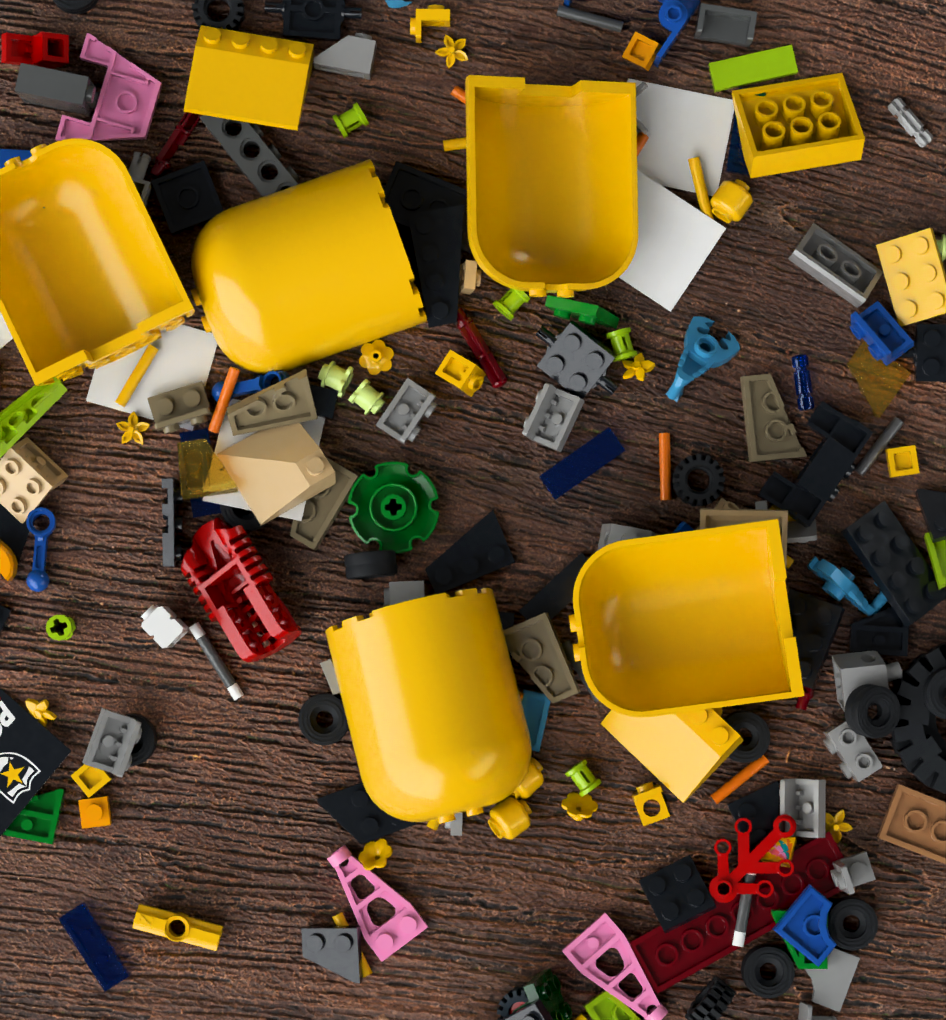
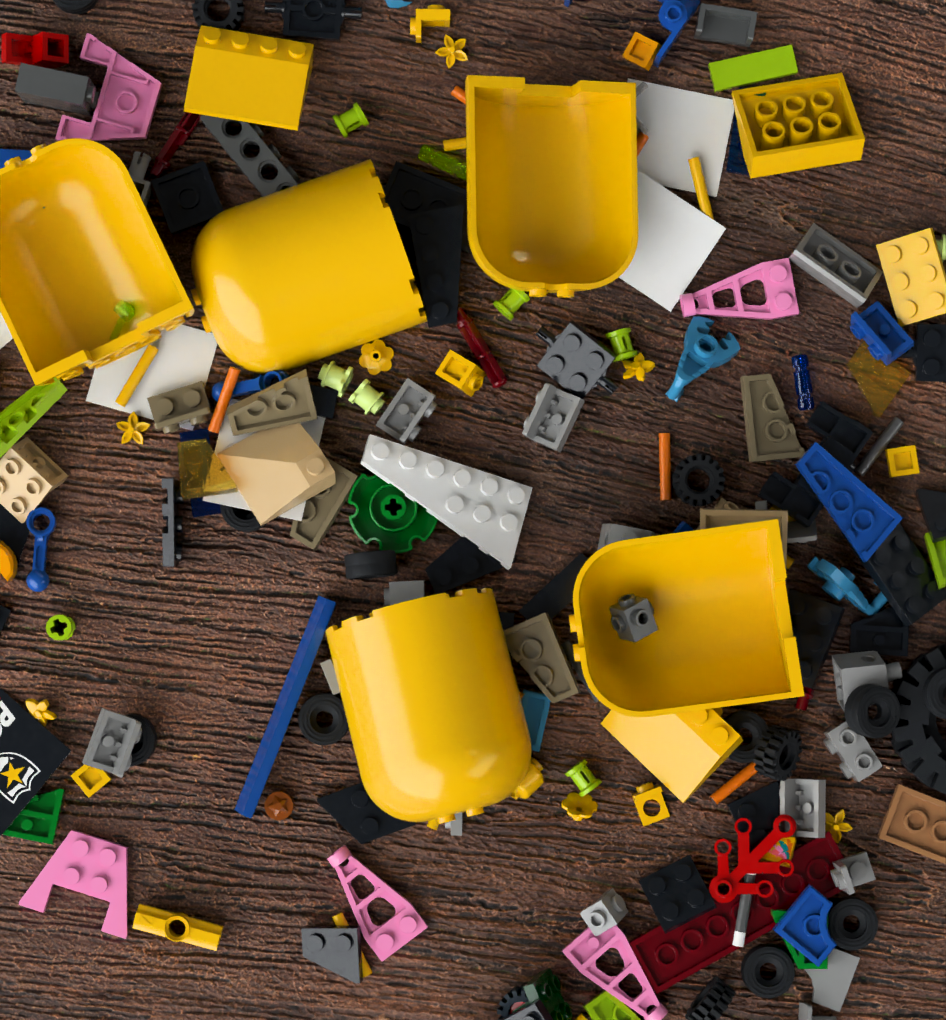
(91, 868): none -> bright pink wing
(94, 946): clear blue tile -> none
(95, 812): light orange plate -> none
(126, 312): none -> clear neon green hand
(163, 625): white brick -> none
(216, 661): dark grey bar -> none
(235, 586): red connector -> none
(279, 805): none -> dark orange tile
(285, 706): none -> blue tile
(349, 56): light grey slope -> none
(375, 854): yellow plant -> none
(443, 161): none -> clear neon green axle
(461, 497): none -> white wing
(469, 277): tan bracket -> none
(509, 818): yellow head -> none
(582, 463): clear blue tile -> none
(585, 312): green wing -> none
(589, 18): dark grey piece -> none
(605, 912): none -> light grey bracket
(633, 617): none -> dark grey brick
(731, 201): yellow head -> none
(777, 753): none -> black tyre
(778, 289): none -> bright pink plate
(852, 505): none -> blue wing
(910, 122): light grey axle -> none

